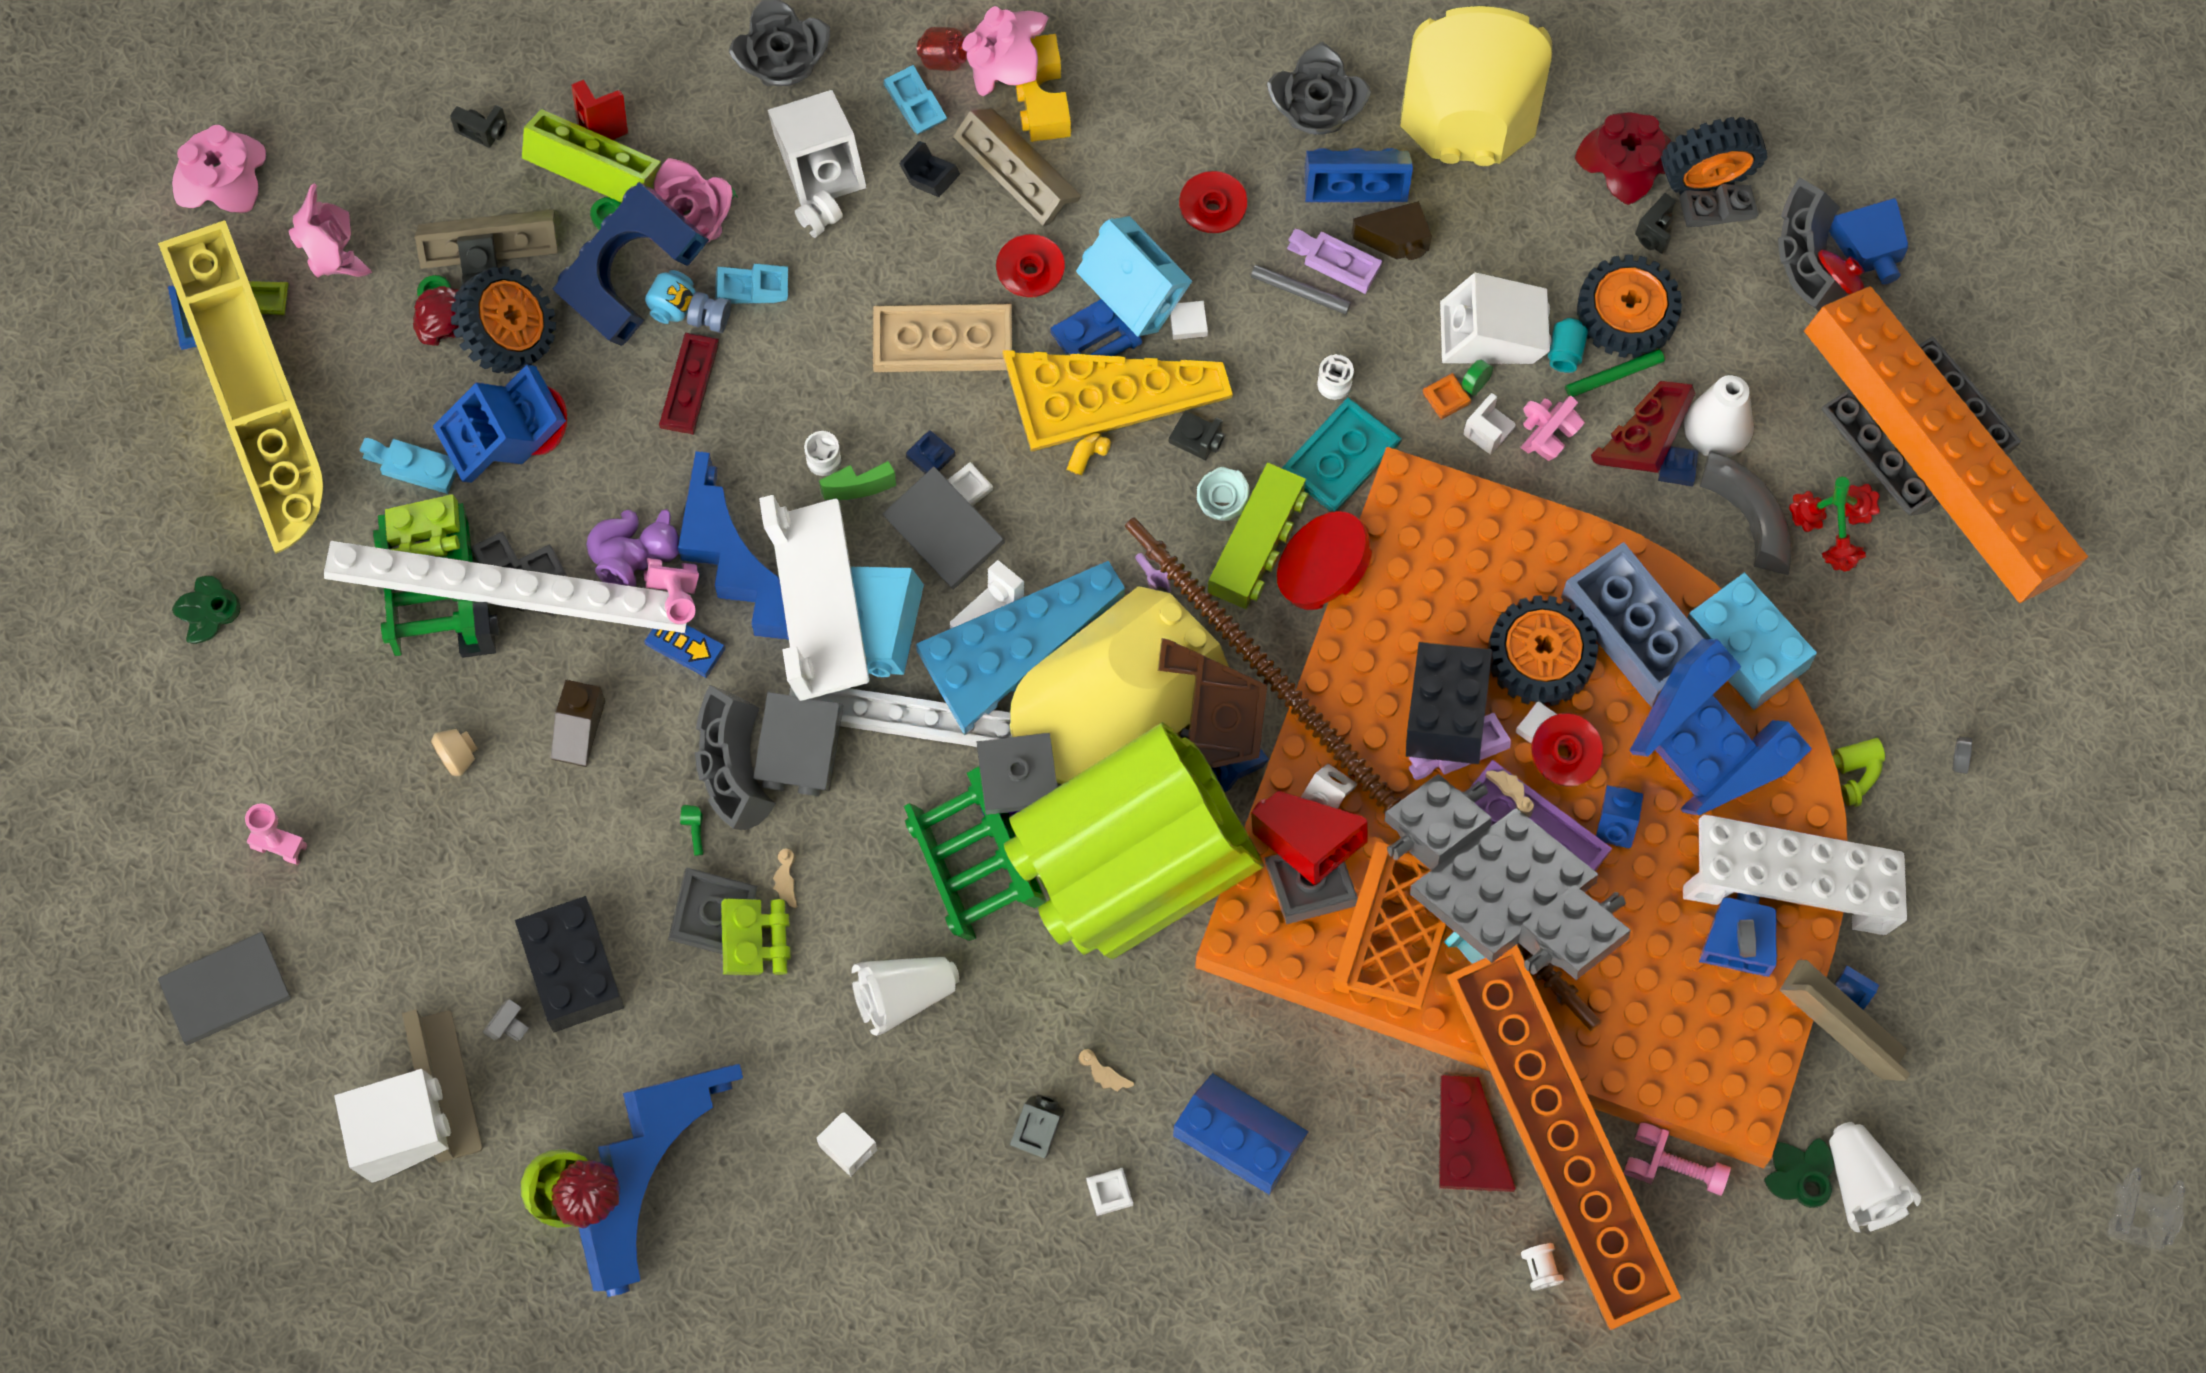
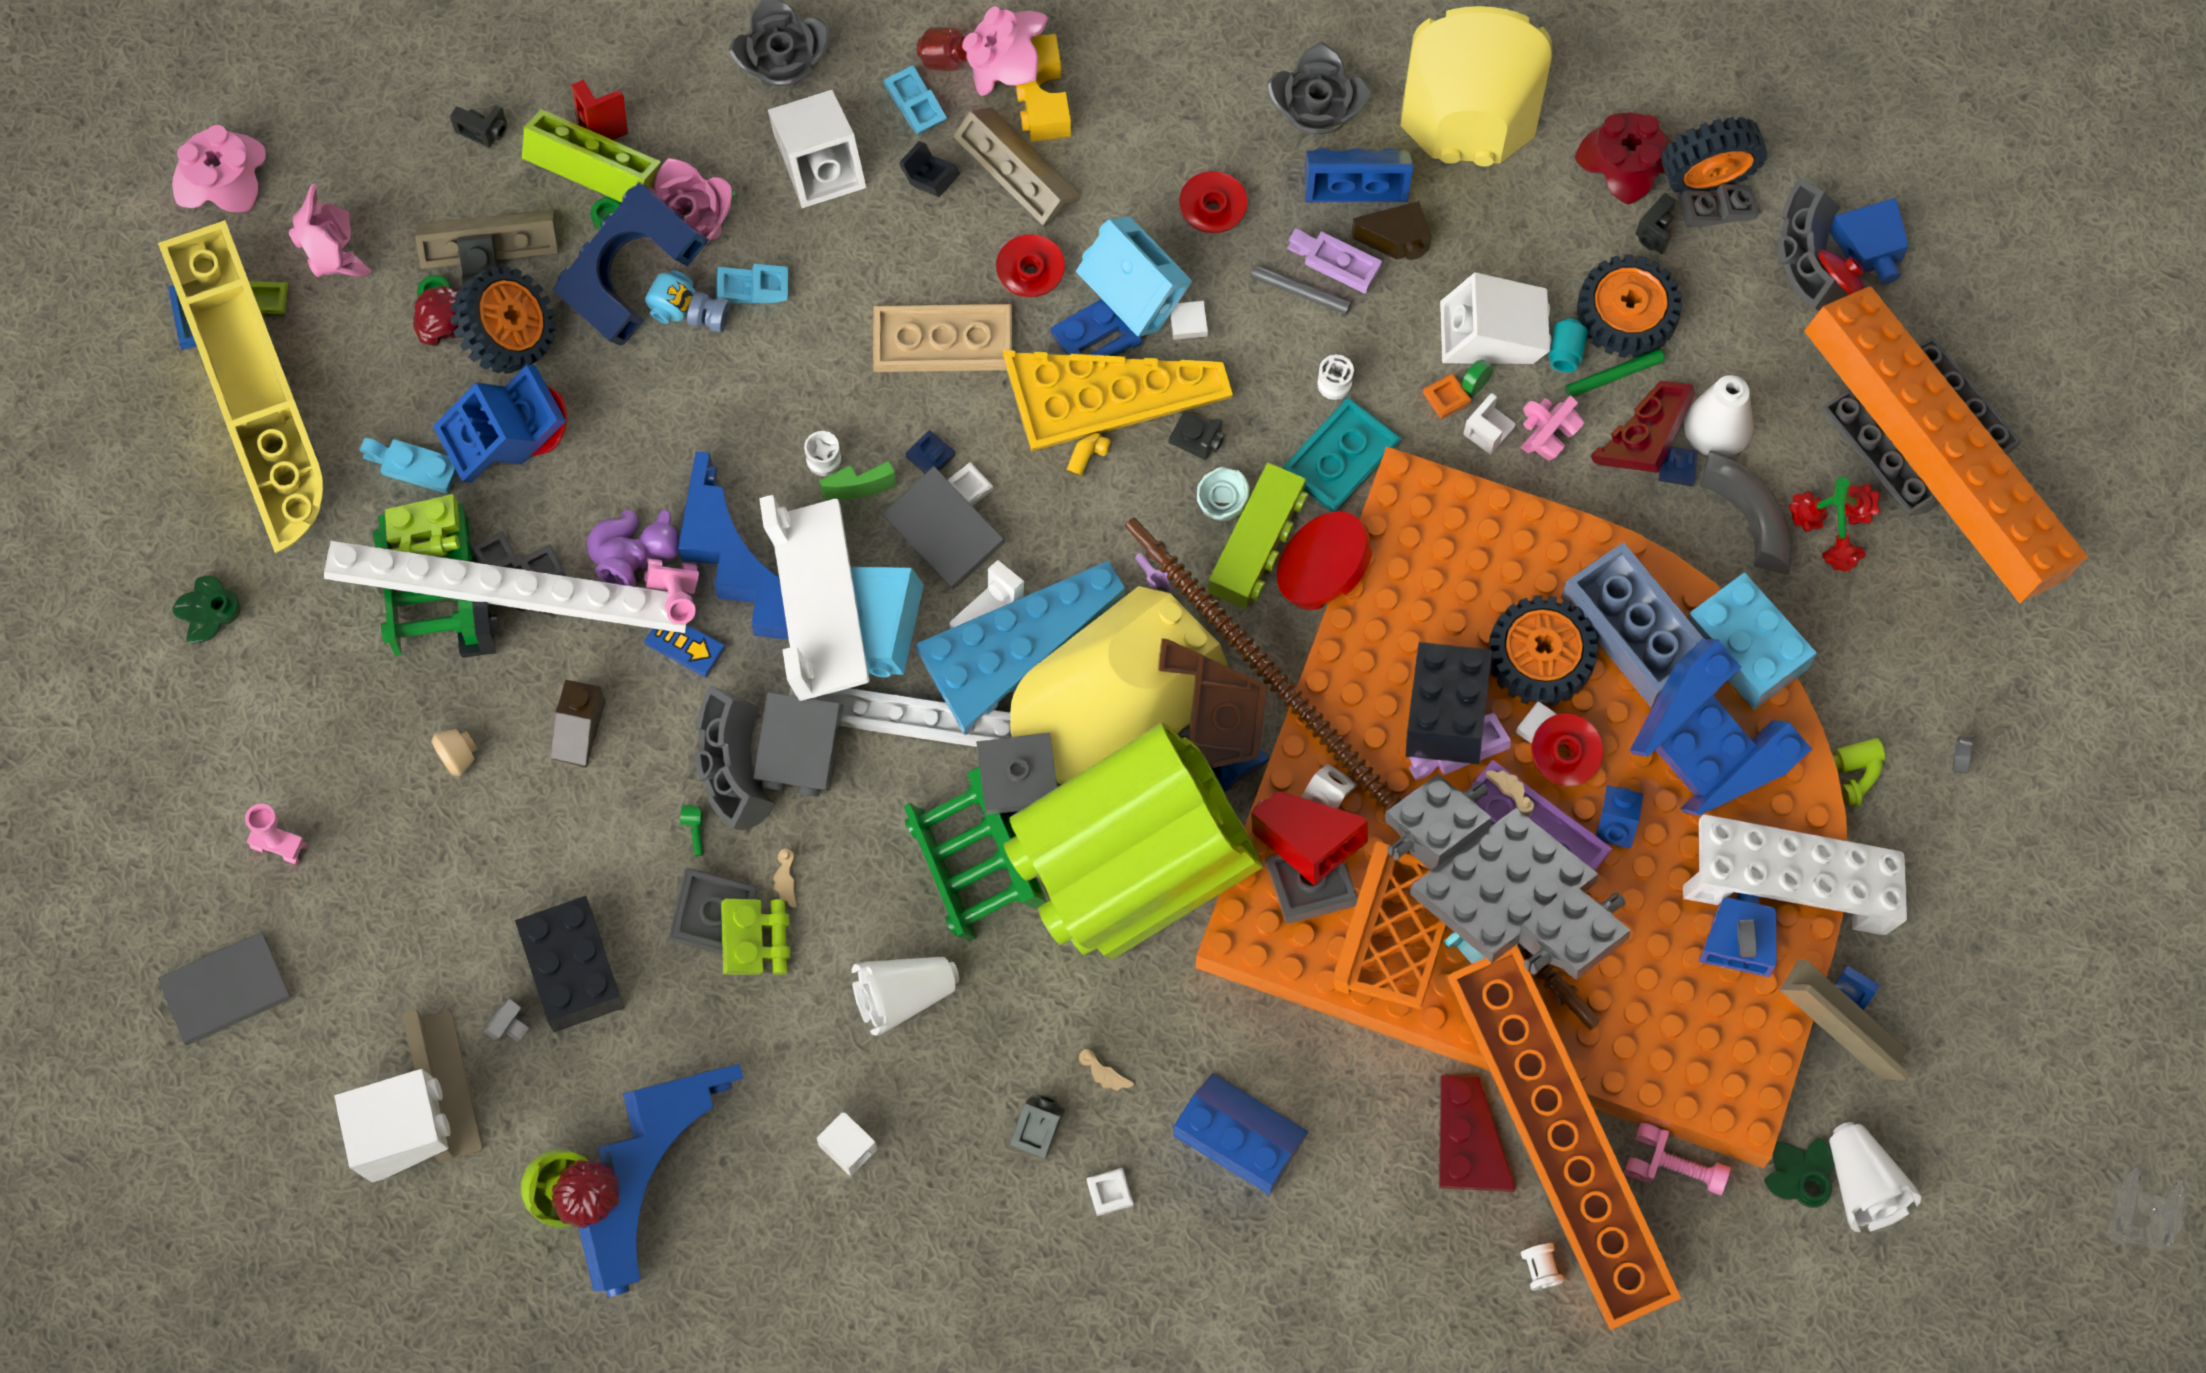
(689, 383): dark red tile -> none
(819, 213): white wheel -> none

